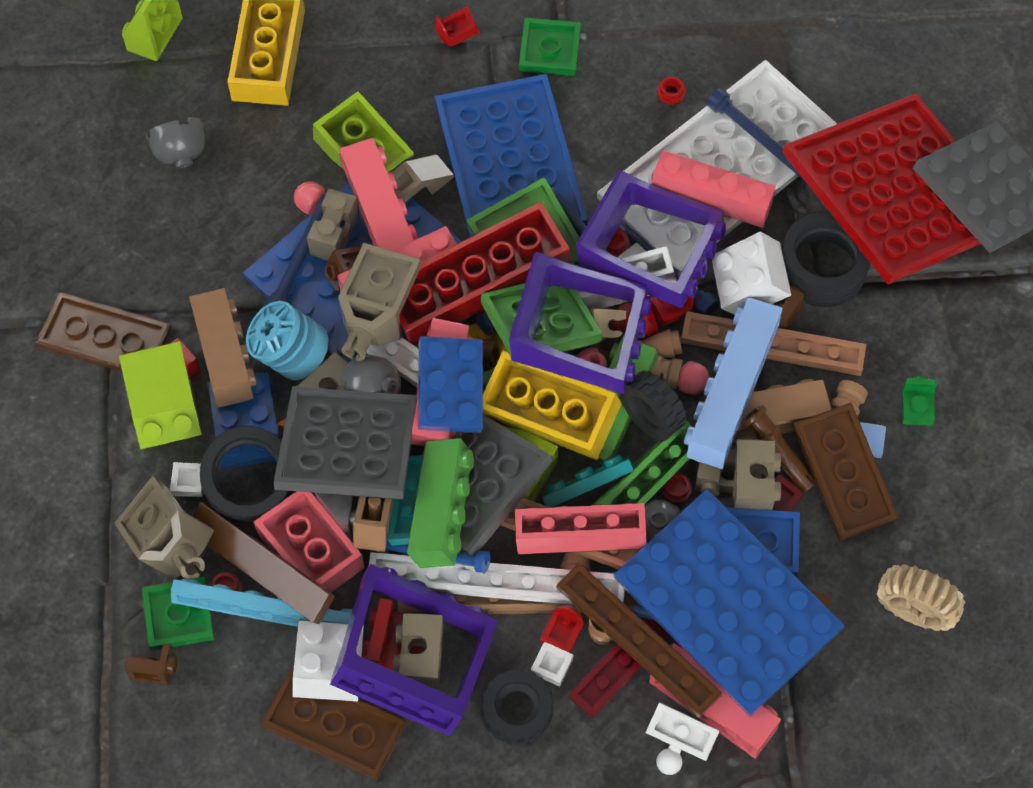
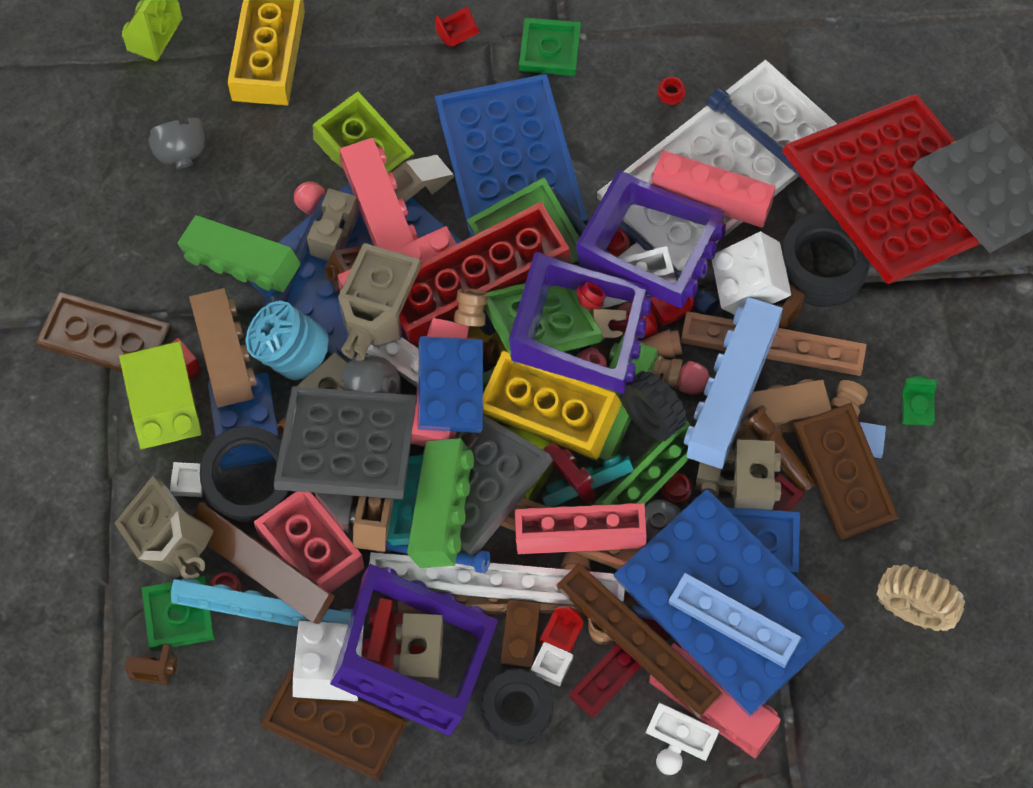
(239, 254): none -> bright green brick
(471, 307): none -> medium nougat wheel
(520, 633): none -> reddish brown plate
(577, 478): none -> dark red plate
(590, 296): none -> red plate
(734, 620): none -> light blue plate

